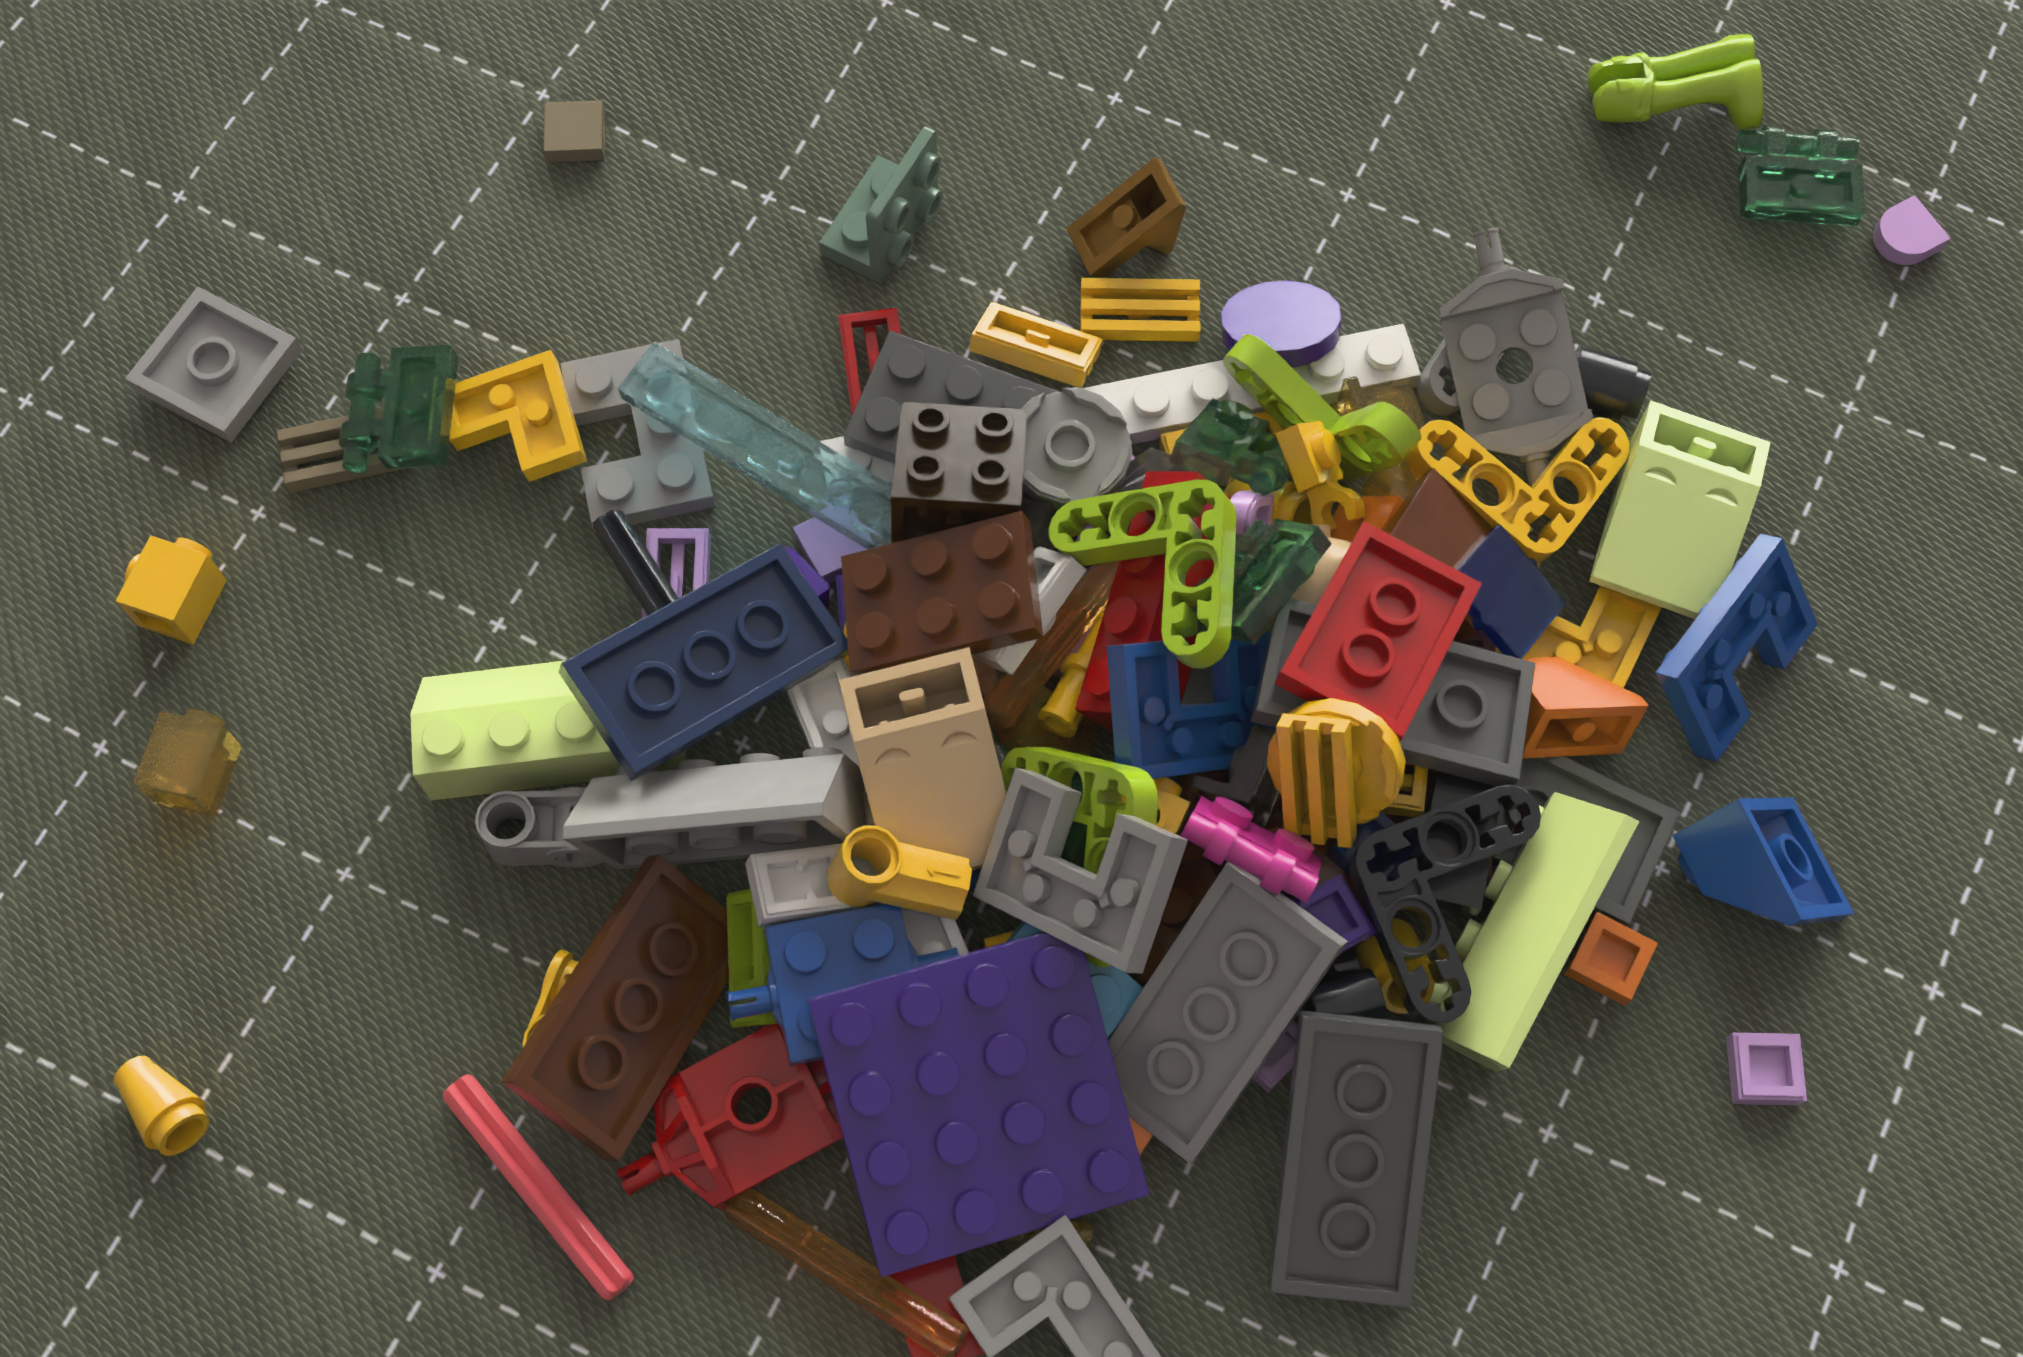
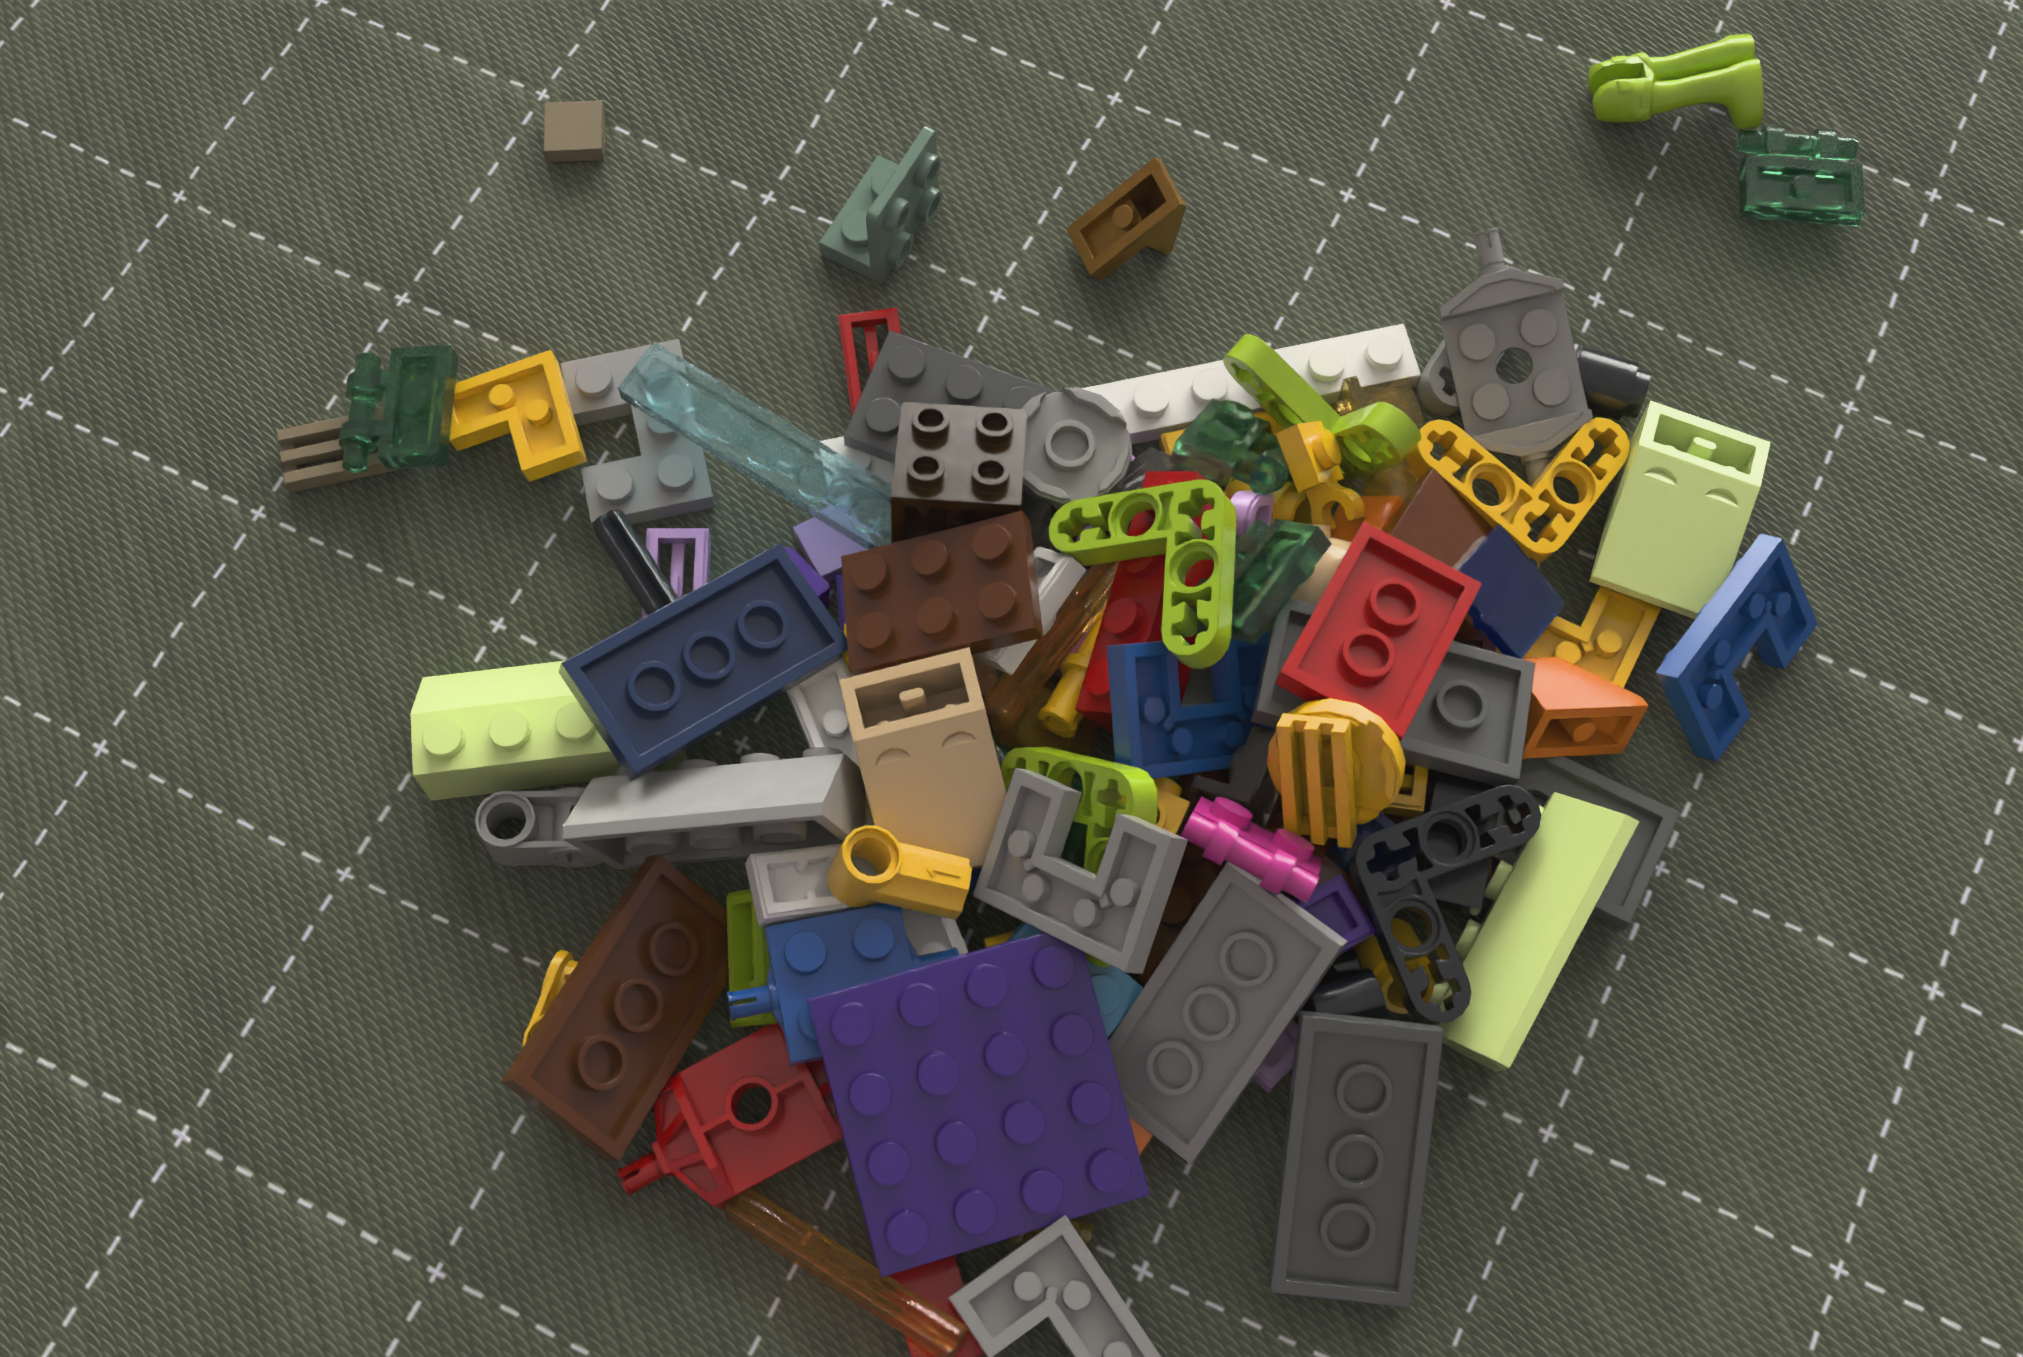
(161, 1106): yellow cone -> none
(171, 588): yellow brick -> none
(188, 762): clear yellow brick -> none
(214, 364): light grey plate -> none
(538, 1187): coral axle -> none
(1035, 344): yellow tile -> none
(1140, 301): yellow tile -> none
(1287, 315): tile -> none
(1611, 958): orange plate -> none
(1762, 861): blue slope -> none
(1766, 1069): lavender tile -> none
(1909, 233): lavender tile -> none

